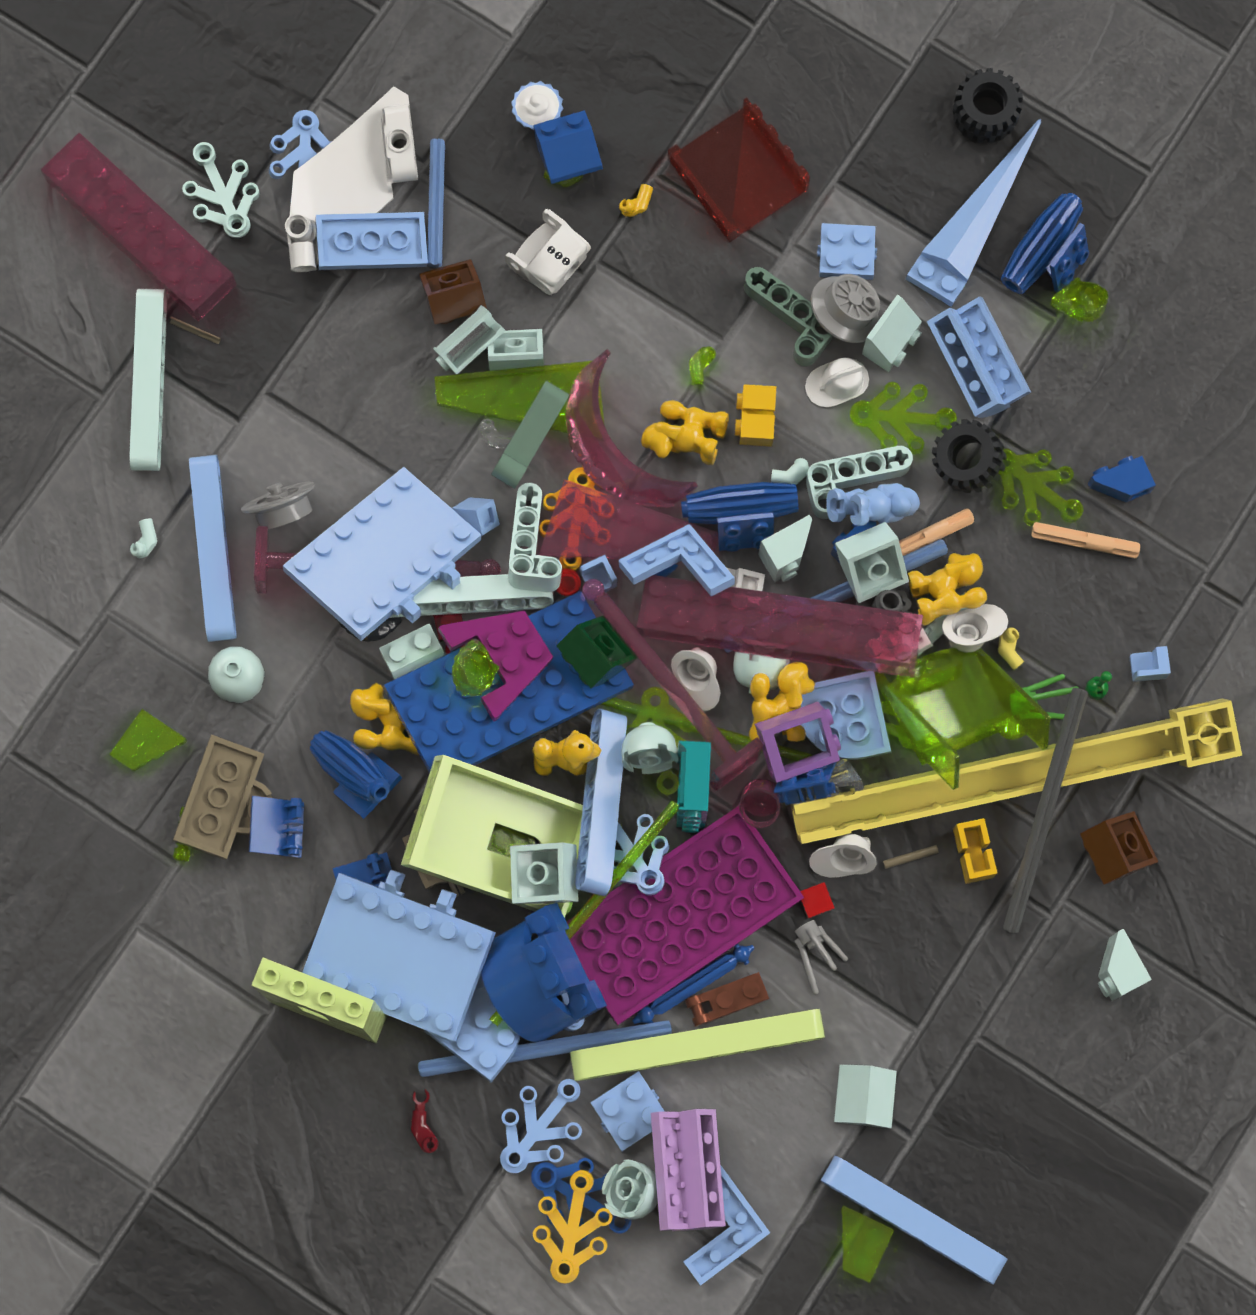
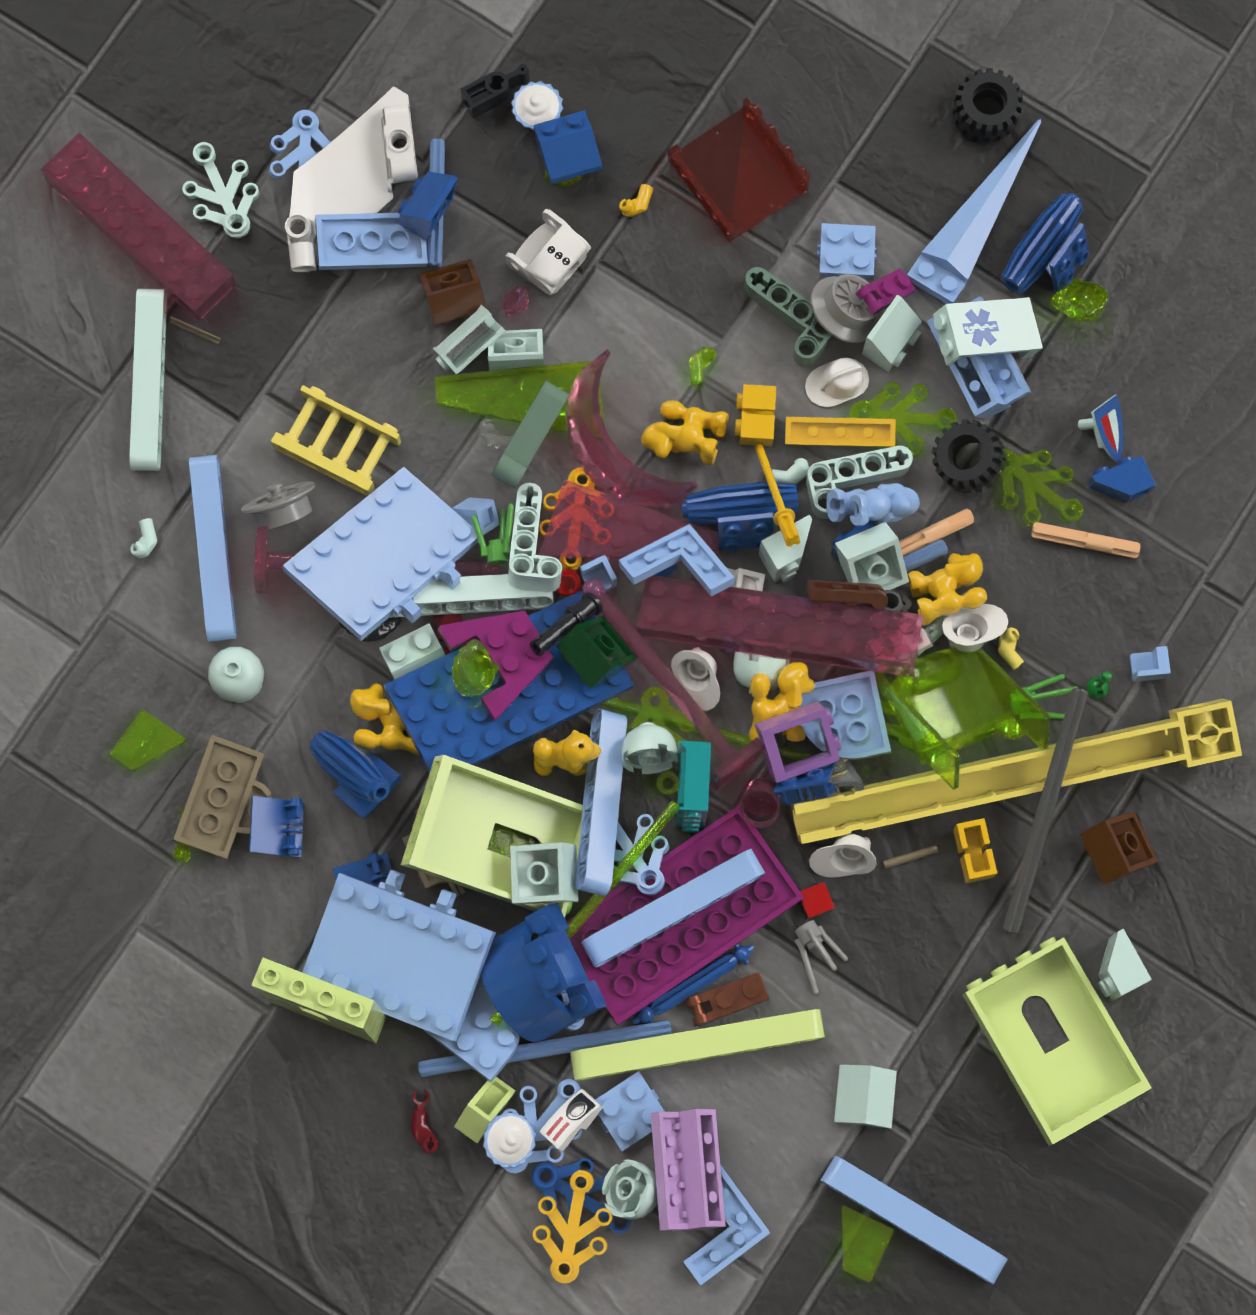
(337, 467): none -> light yellow fence
(428, 203): none -> blue slope
(481, 96): none -> black piece
(483, 1108): none -> yellowish green slope
(498, 549): none -> bright green plant
(509, 1139): none -> white piece
(516, 301): none -> clear pink animal
(569, 1118): none -> slope
(574, 615): none -> black pin
(673, 908): none -> light blue beam
(784, 517): none -> yellow piece
(840, 431): none -> yellow plate
(846, 593): none -> copper plate
(884, 290): none -> magenta plate
(987, 329): none -> light aqua panel
(1076, 1079): none -> yellowish green panel
(1107, 427): none -> shield

